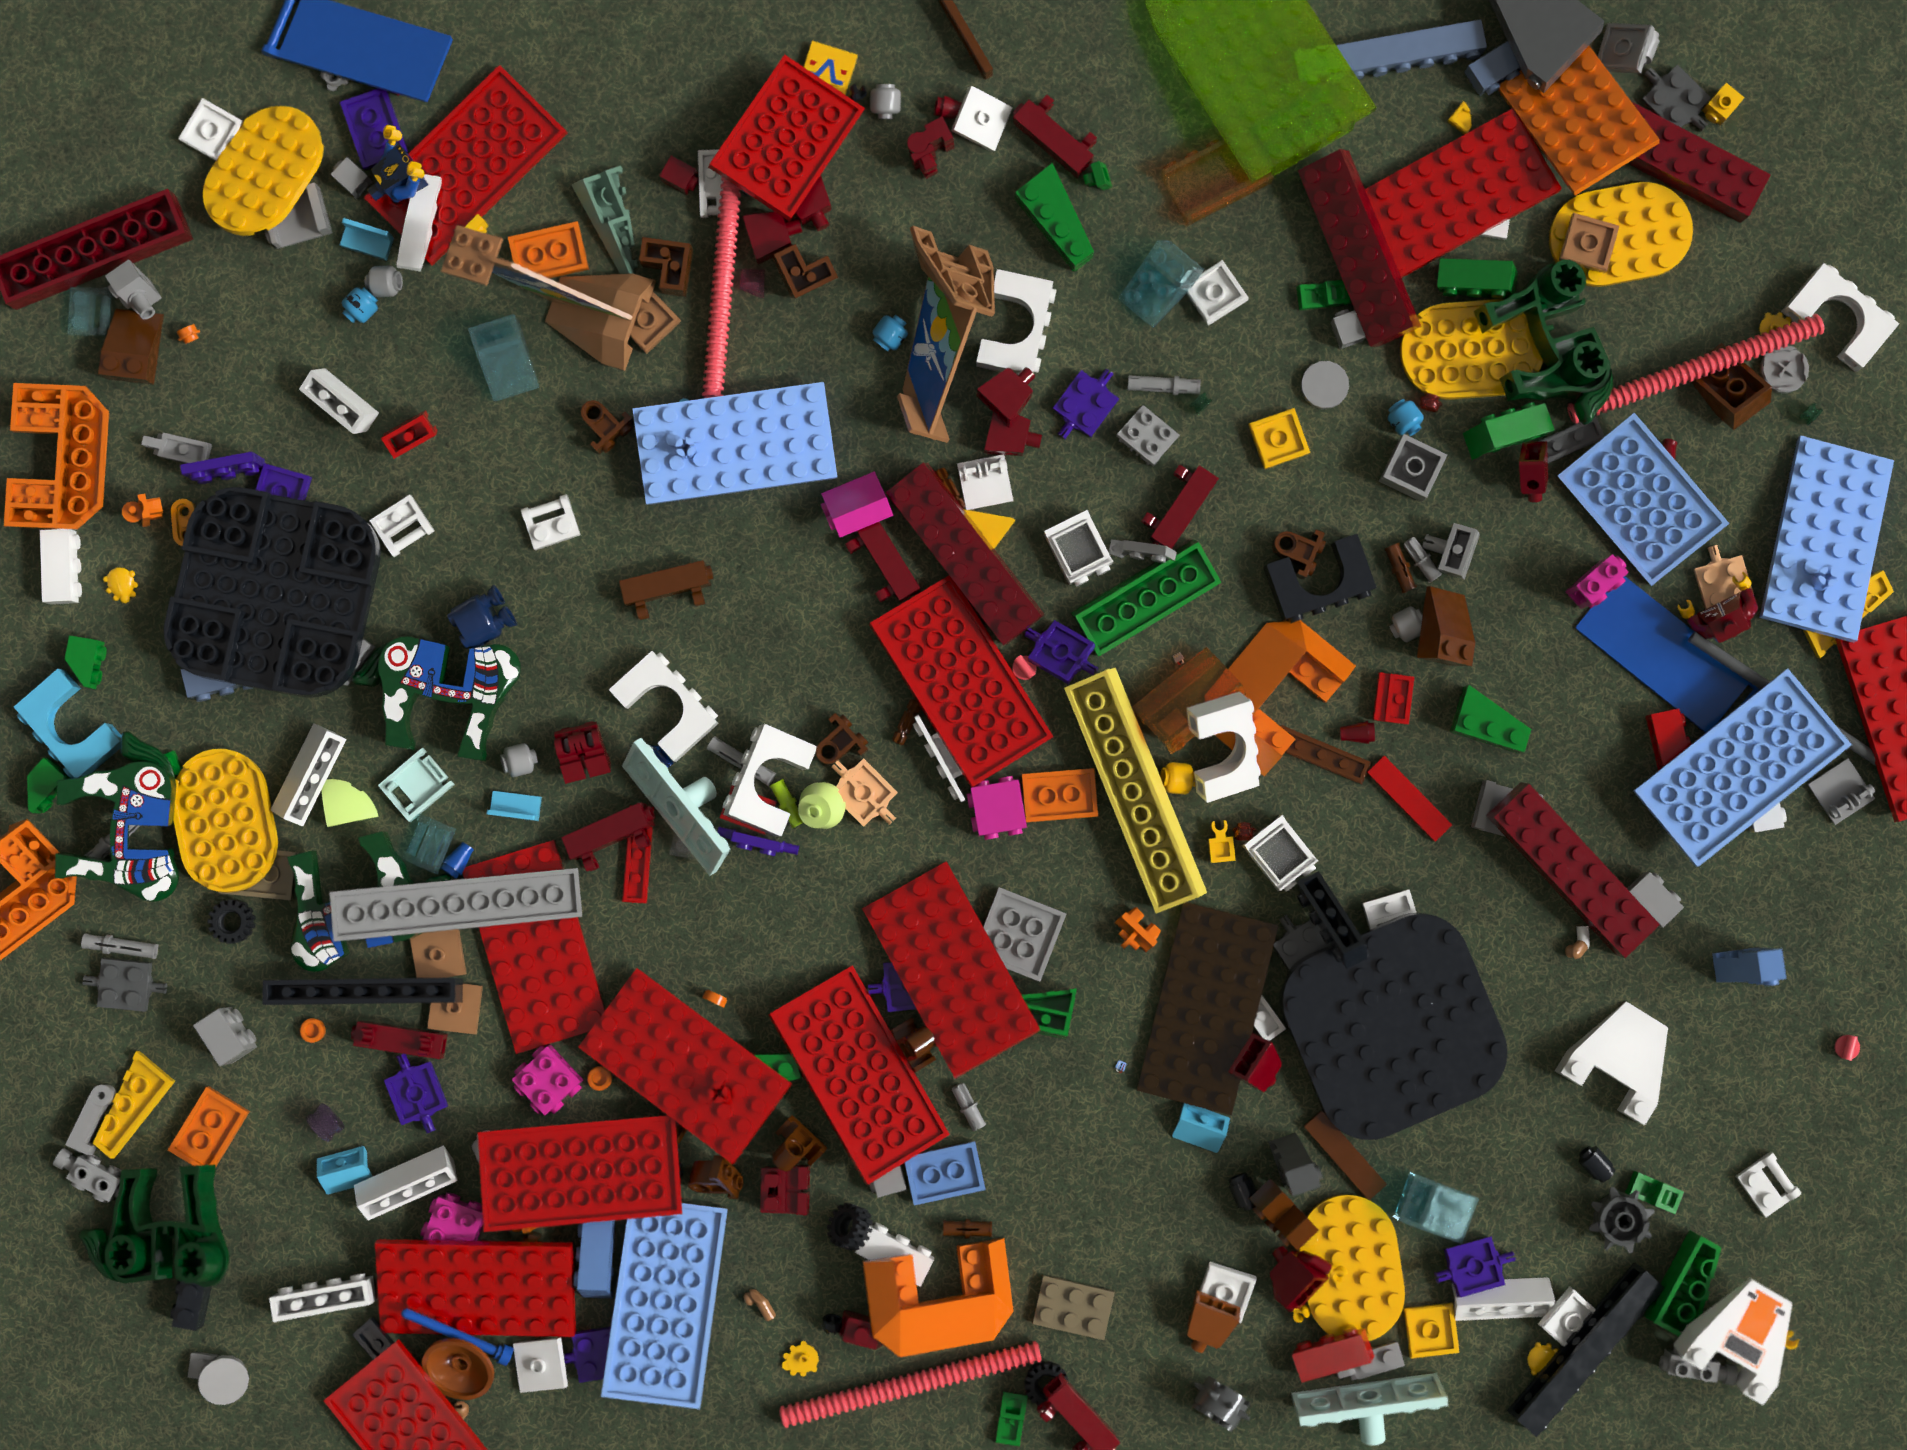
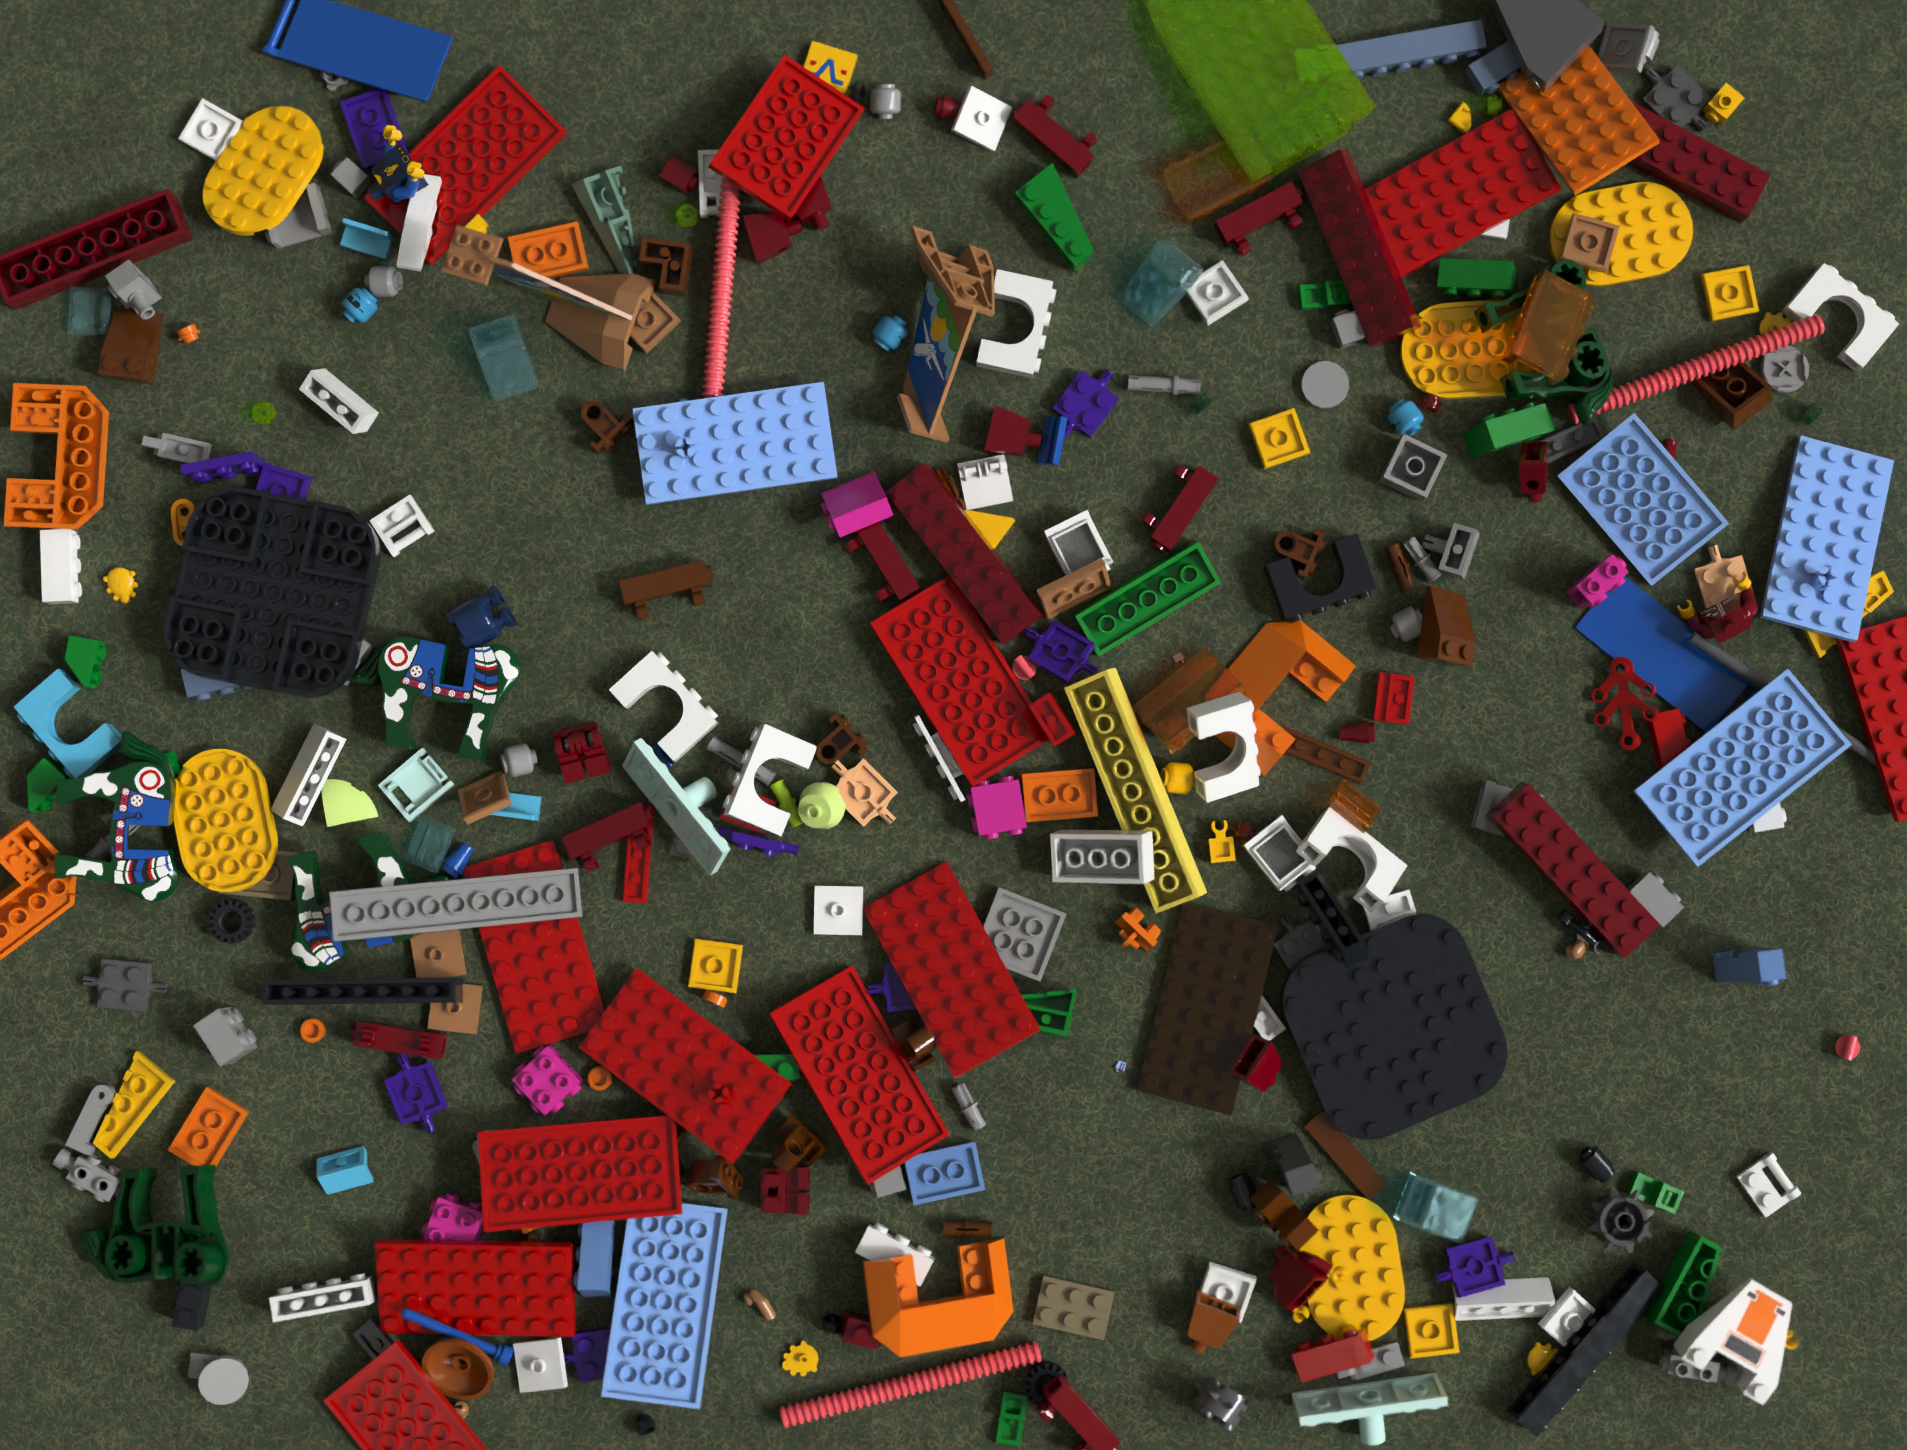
(93, 942): light grey pin -> none
(145, 509): orange hips -> none
(259, 408): none -> clear neon green plate
(325, 1122): clear purple wheel -> none
(405, 1183): white brick -> none
(409, 434): red brick -> none
(484, 797): none -> medium nougat tile
(553, 529): white plate -> none
(645, 1425): none -> black hinge
(687, 209): none -> clear neon green plate
(715, 965): none -> yellow tile
(753, 281): clear pink slope -> none
(802, 277): reddish brown brick -> none
(838, 910): none -> white plate
(840, 1224): black tyre -> none
(906, 722): reddish brown axle -> none
(924, 144): dark red hips -> none
(1007, 394): dark red torso -> none
(1052, 440): none -> blue tile
(1052, 719): none -> red tile
(1074, 589): none -> medium nougat tile
(1098, 177): green tile -> none
(1102, 856): none -> white brick
(1138, 550): light grey hinge -> none
(1147, 435): light grey hinge -> none
(1201, 1127): medium azure panel -> none
(1258, 214): none -> dark red brick
(1353, 805): none -> clear orange plate
(1380, 865): none -> white arch
(1409, 798): red tile -> none
(1488, 723): green wedge -> none
(1492, 105): none -> clear neon green plate
(1549, 326): none -> clear orange panel
(1570, 922): none -> black arm
(1624, 699): none -> red plant
(1628, 1049): white wedge -> none
(1729, 293): none -> yellow tile
(1842, 791): light grey hinge -> none

